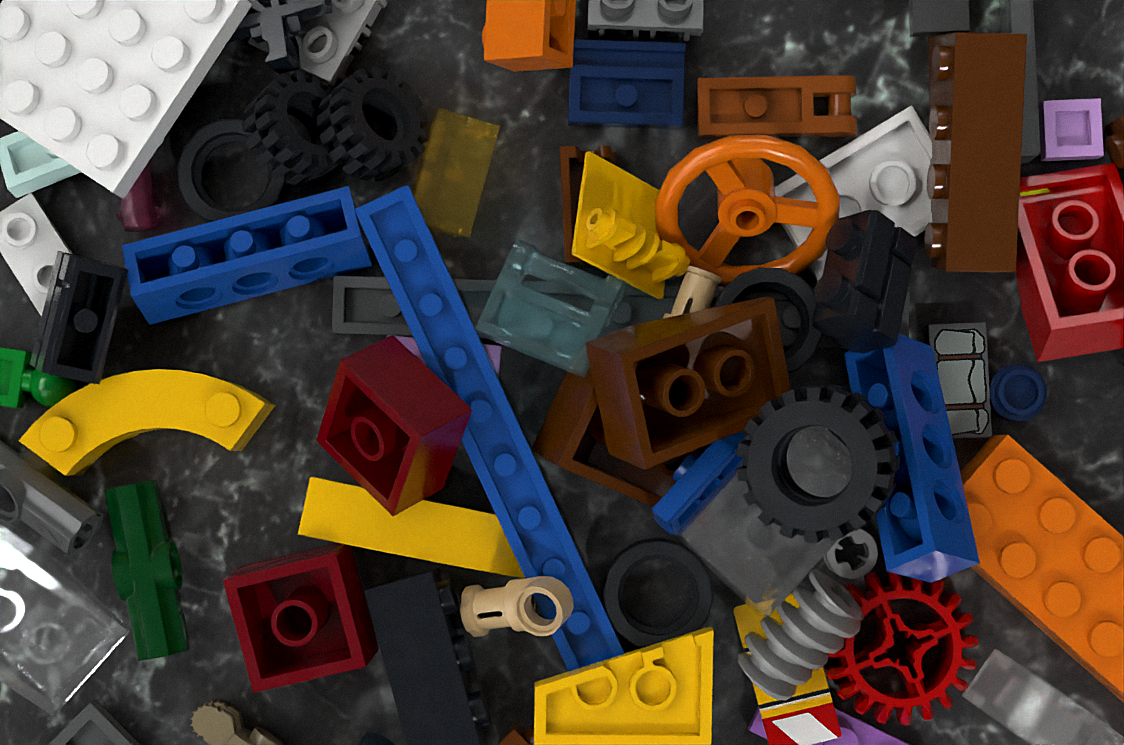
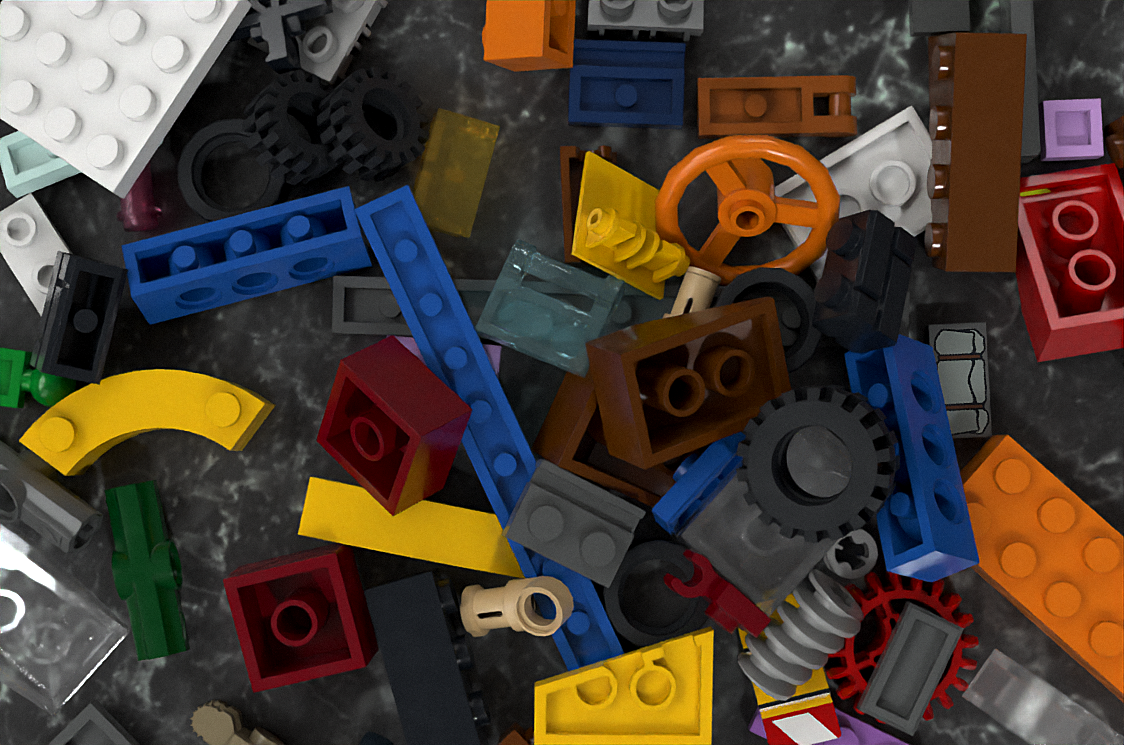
(573, 523): none -> dark grey plate
(726, 603): none -> dark red plate
(909, 668): none -> dark grey tile
(1017, 392): dark blue plate -> none

